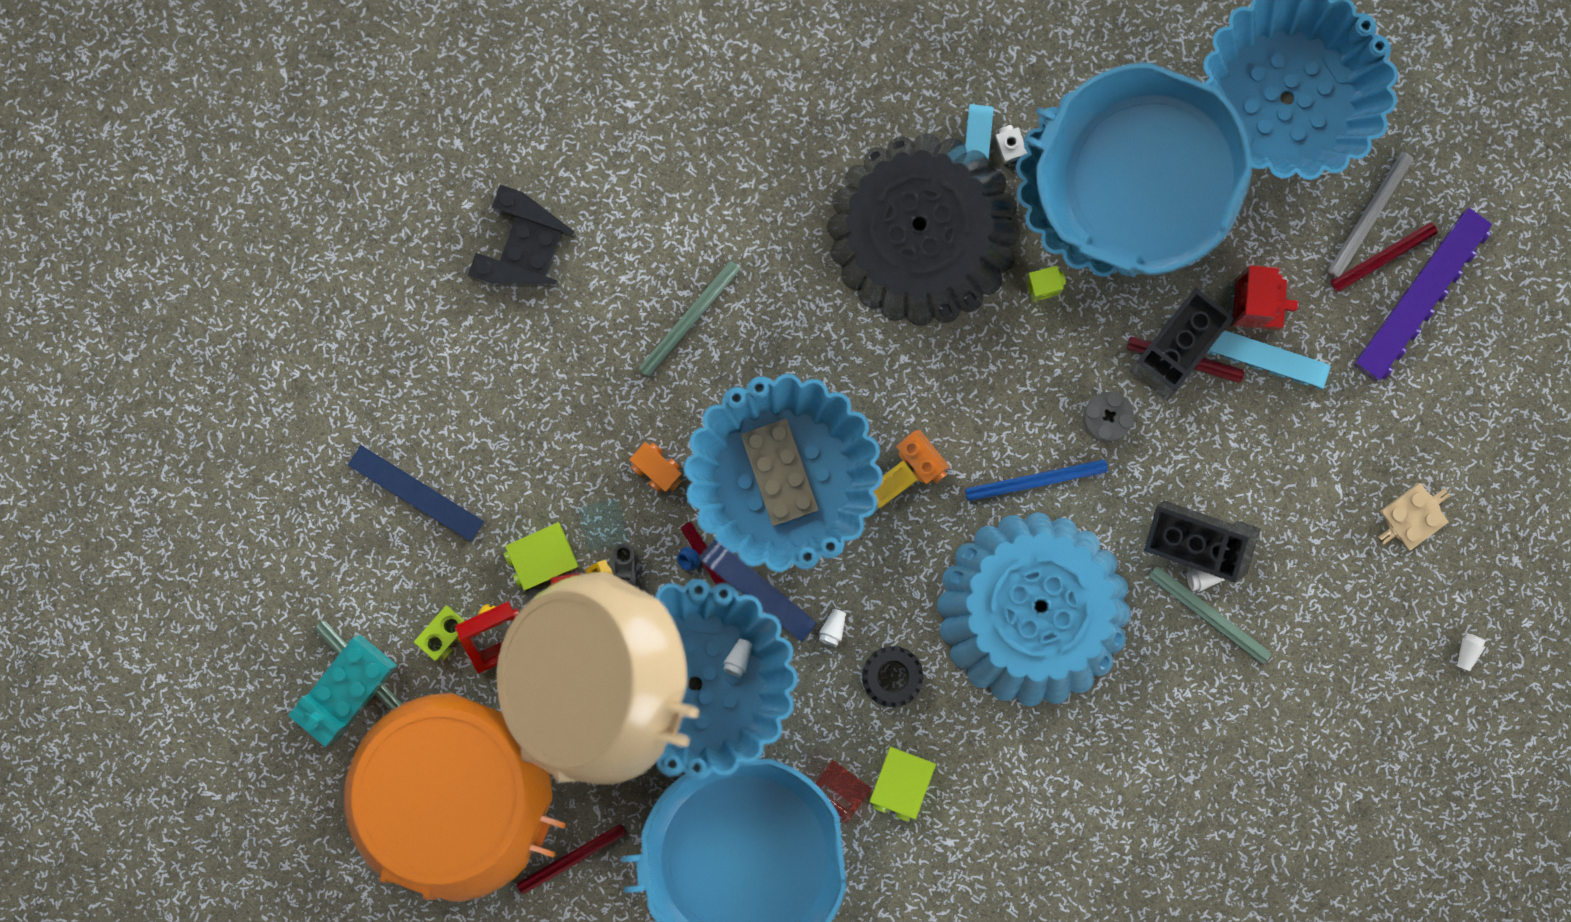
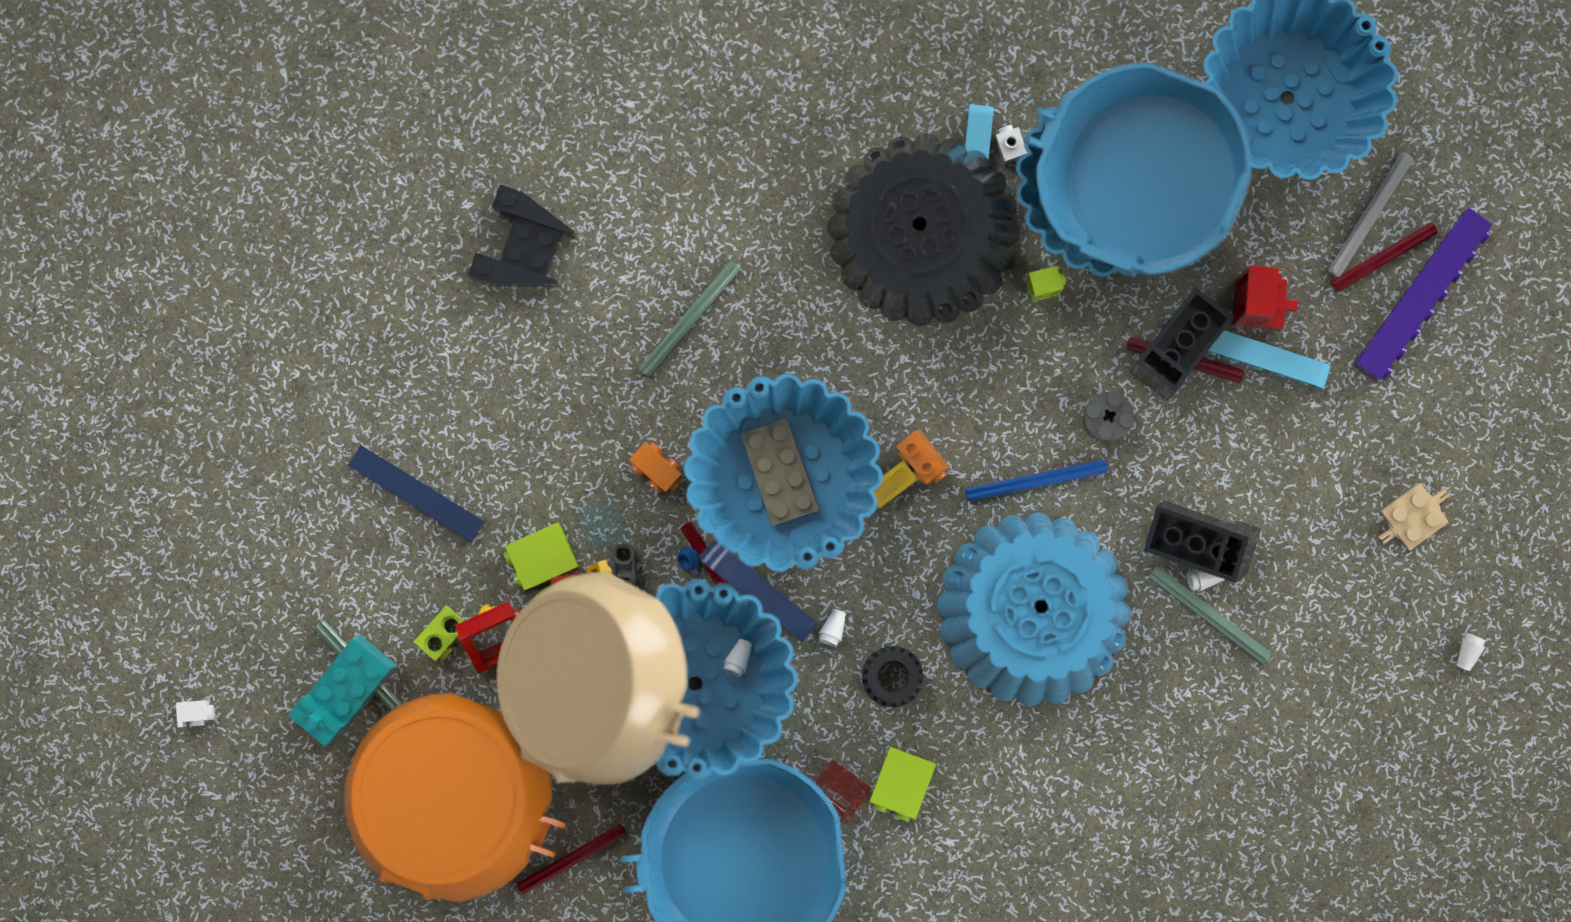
(194, 713): none -> white brick

